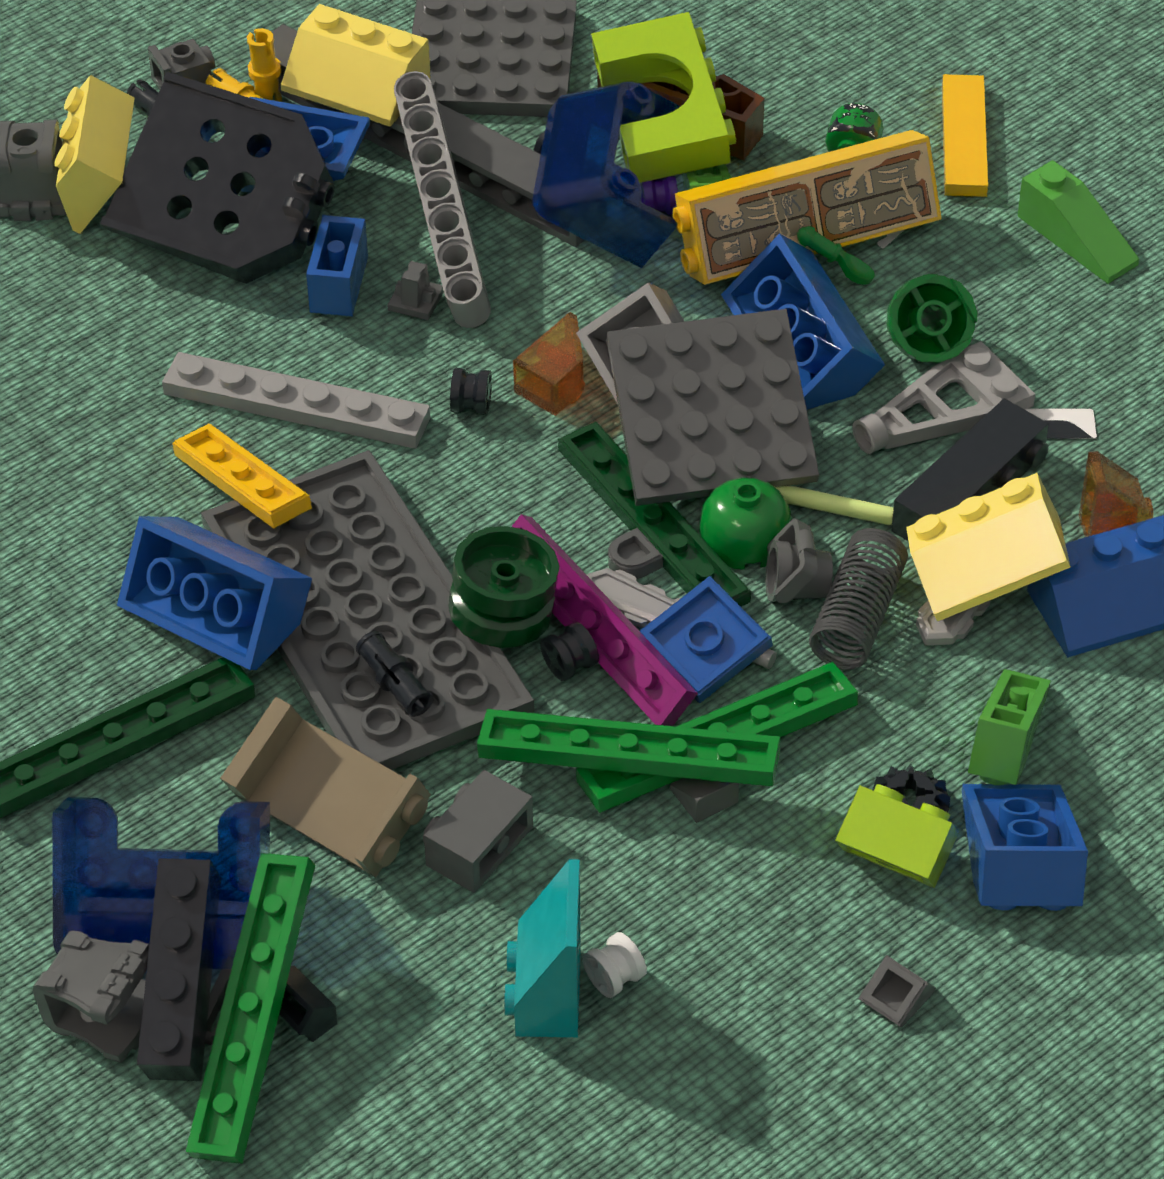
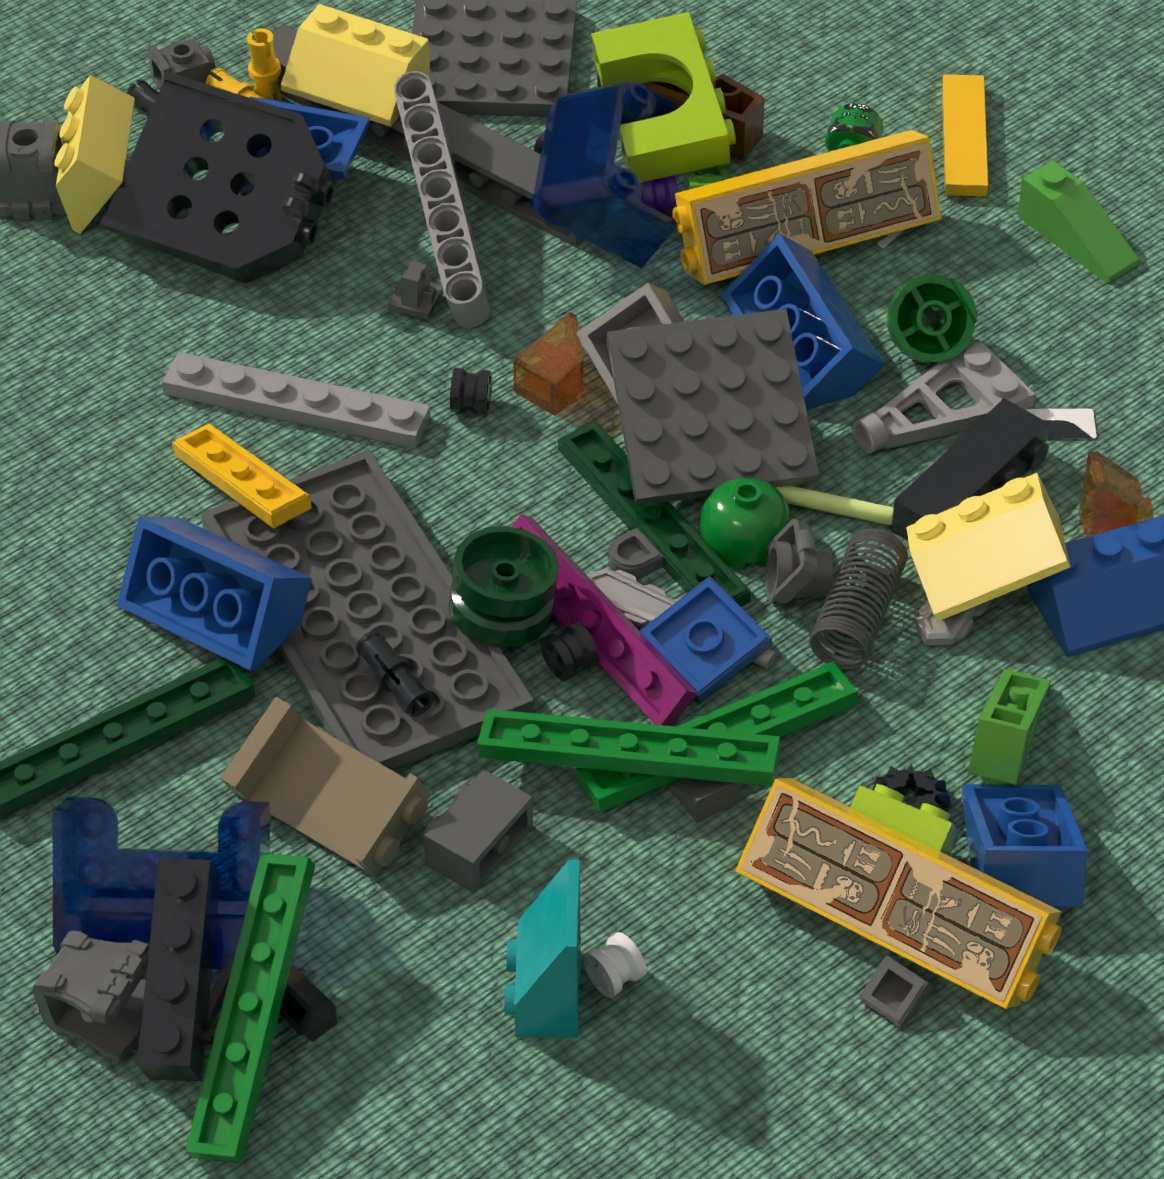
(337, 265): blue brick -> none
(851, 266): green piece -> none
(900, 893): none -> brick

